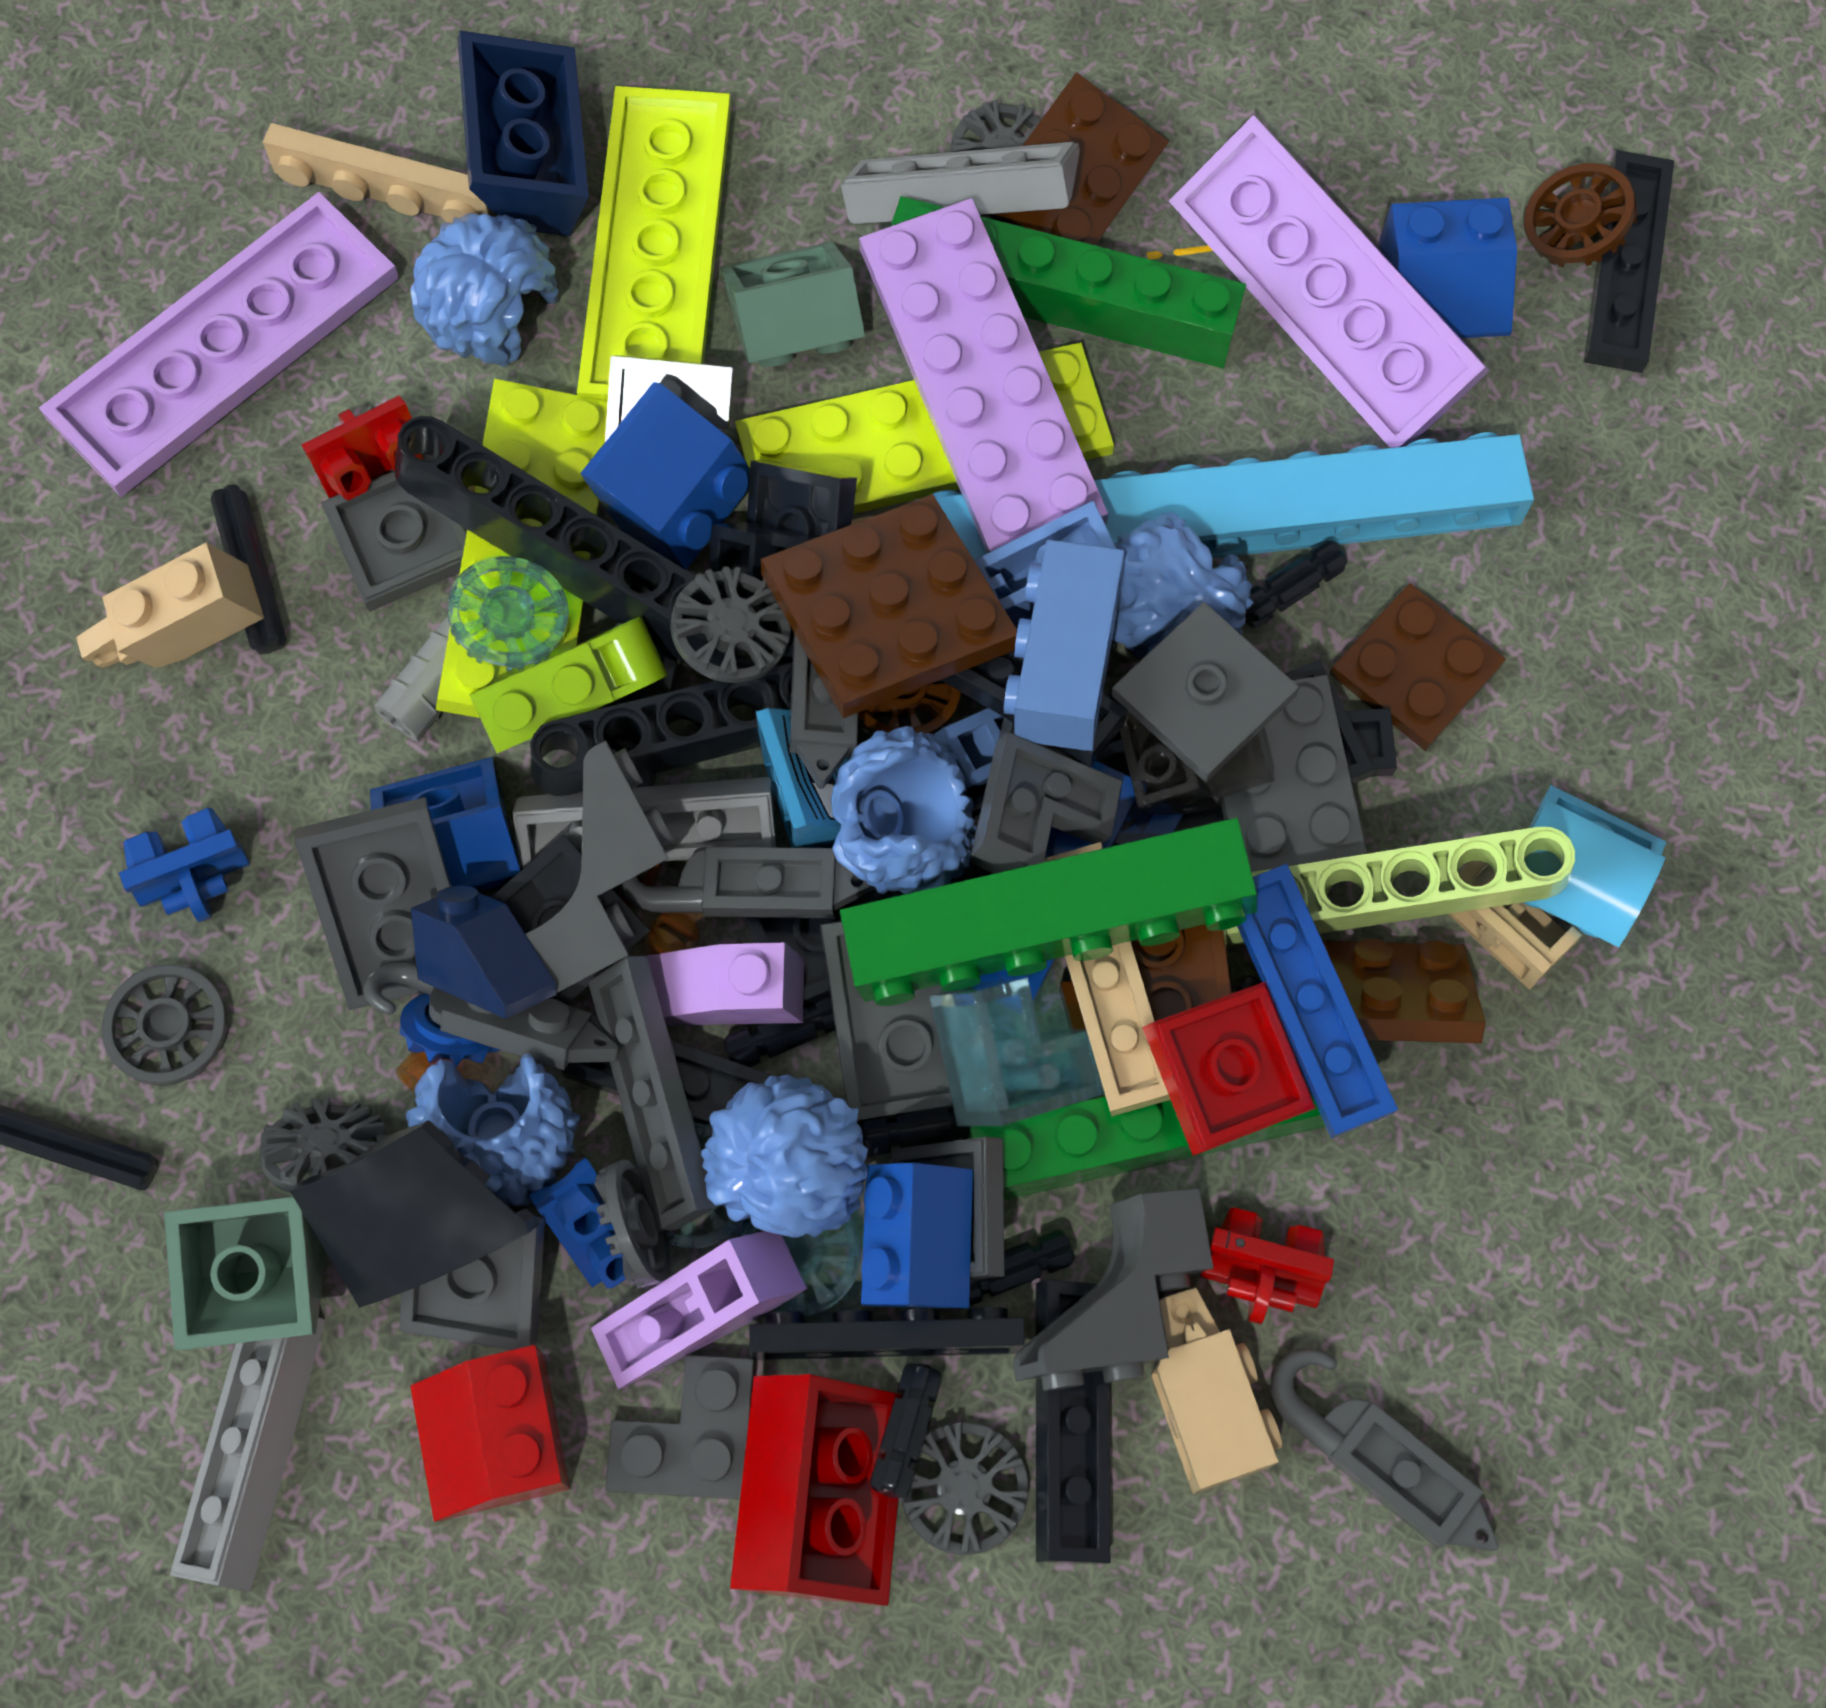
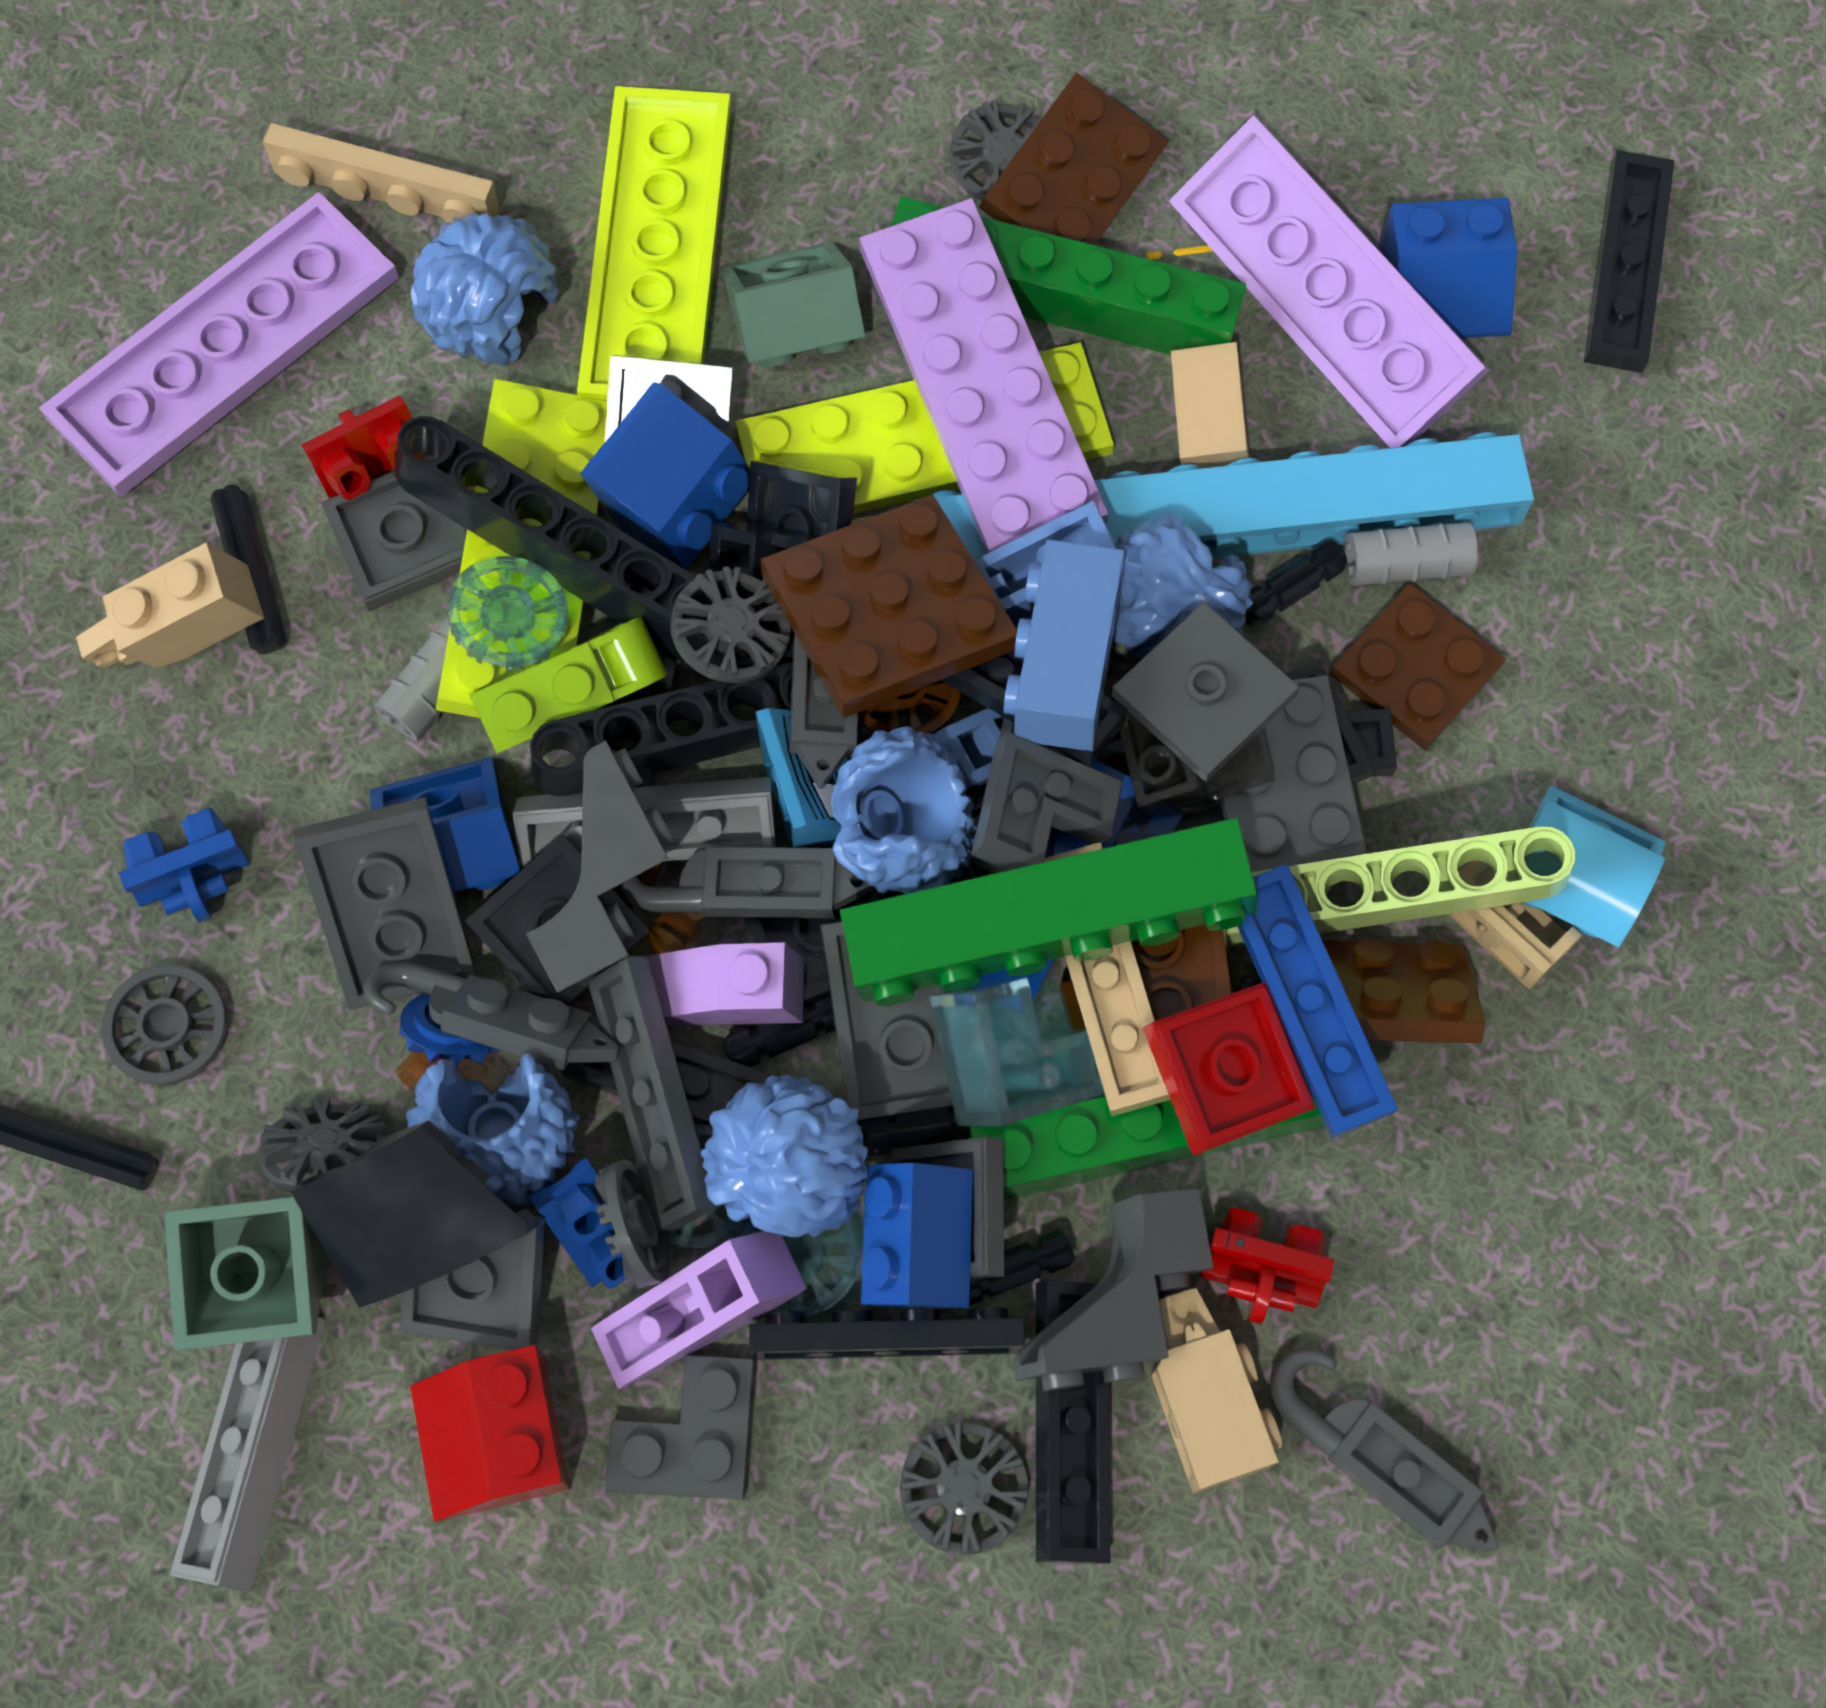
(478, 952): dark blue slope -> none
(523, 129): dark blue slope -> none
(807, 1496): red slope -> none
(906, 1430): black axle -> none
(994, 178): light grey slope -> none
(1209, 405): none -> tan hinge
(1410, 553): none -> light grey axle
(1580, 214): reddish brown wheel -> none

